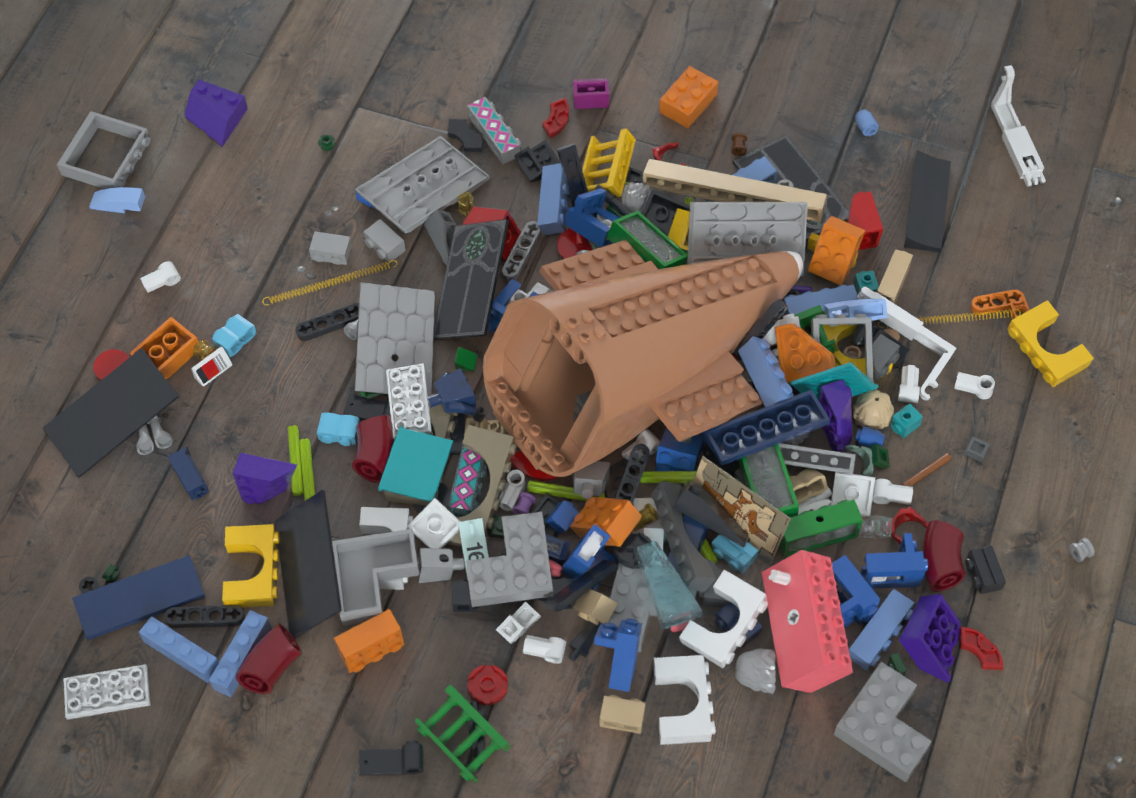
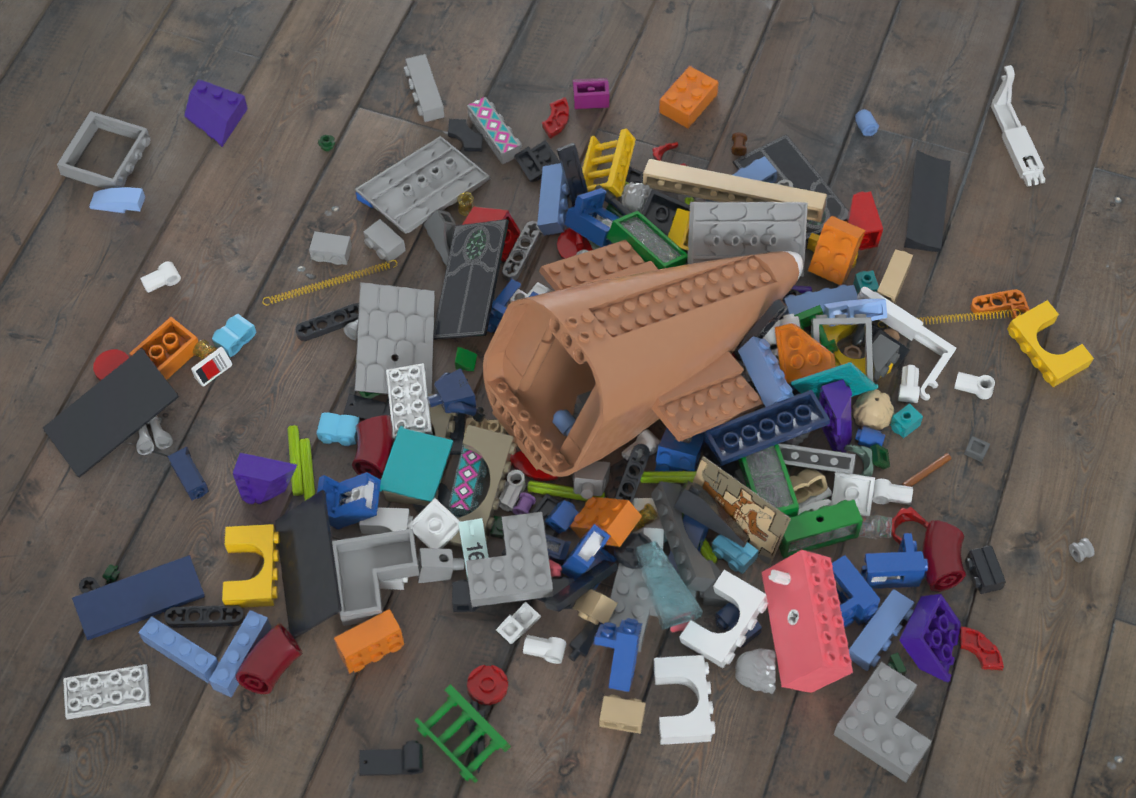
(350, 499): none -> blue brick
(424, 88): none -> light grey brick
(563, 421): none -> medium blue brick

